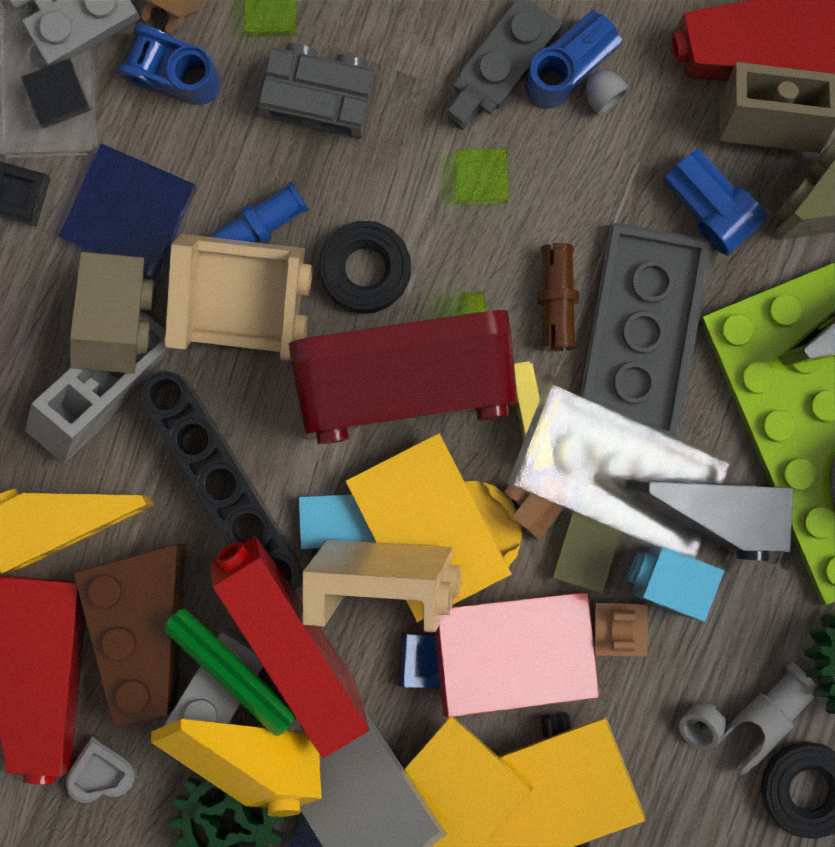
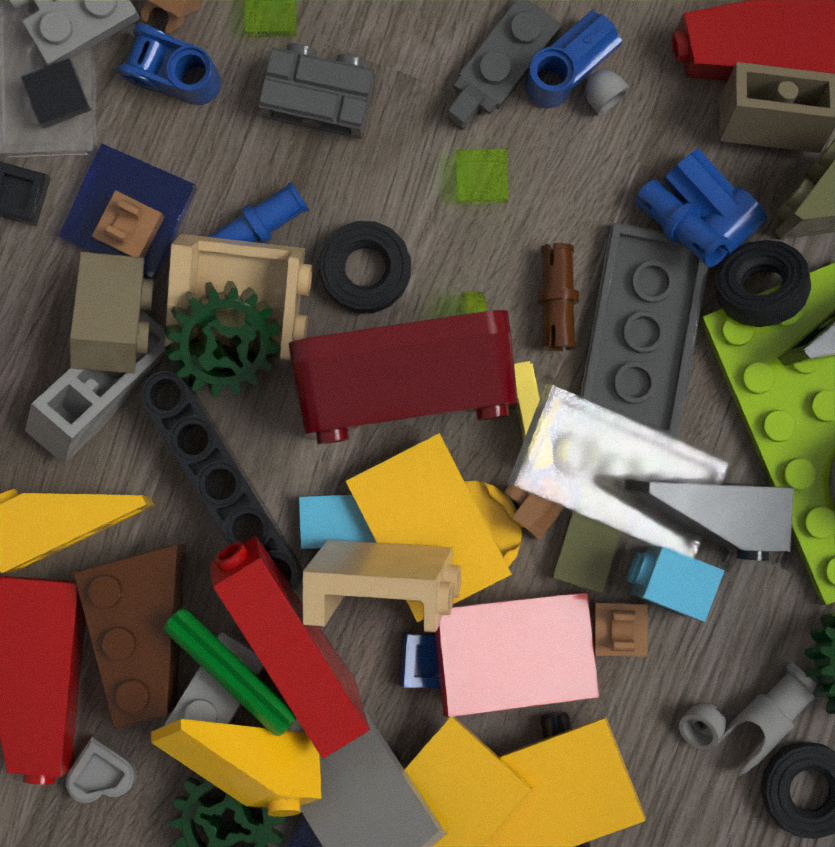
(128, 225): none -> medium nougat tile
(209, 353): none -> dark green gear
(682, 223): none -> blue pin
(766, 308): none -> black tyre

